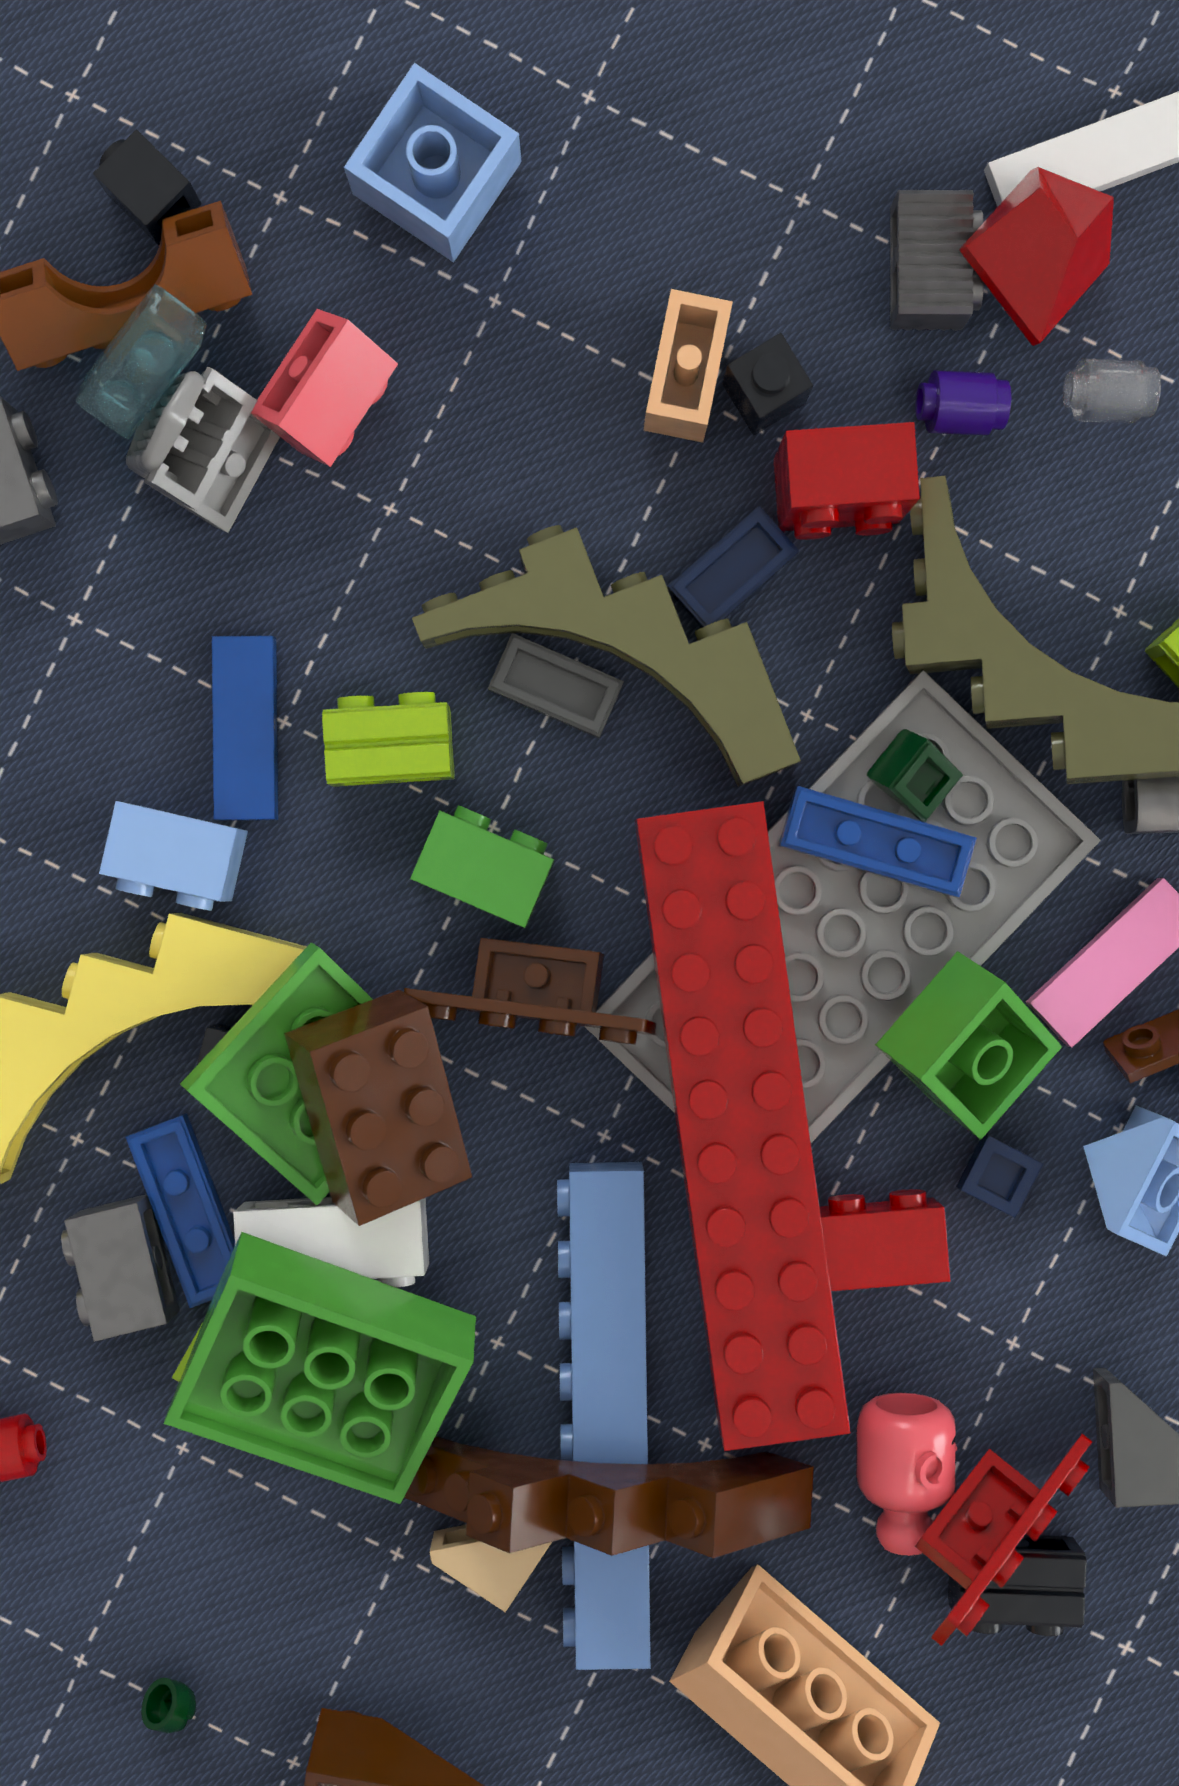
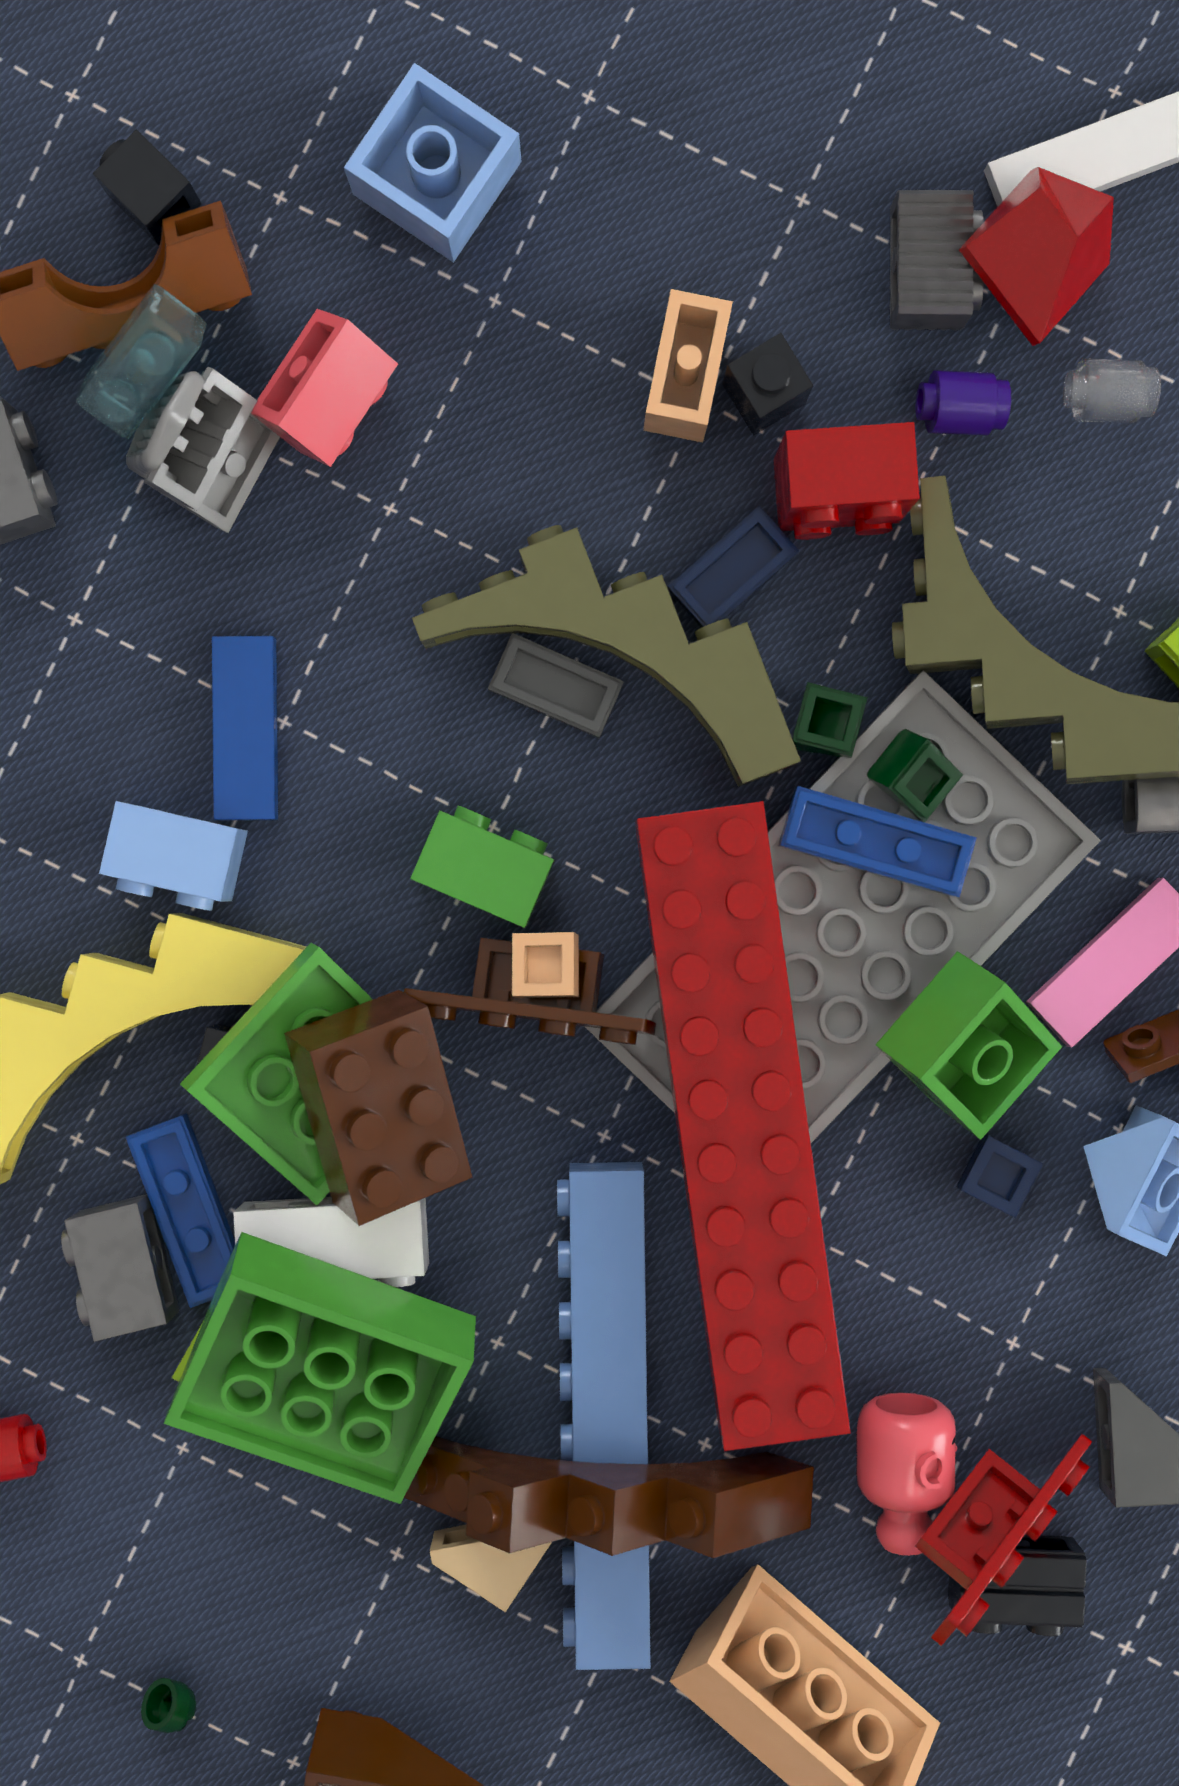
(388, 742): lime brick -> none
(545, 965): none -> light nougat plate
(828, 721): none -> dark green slope
(885, 1241): red brick -> none

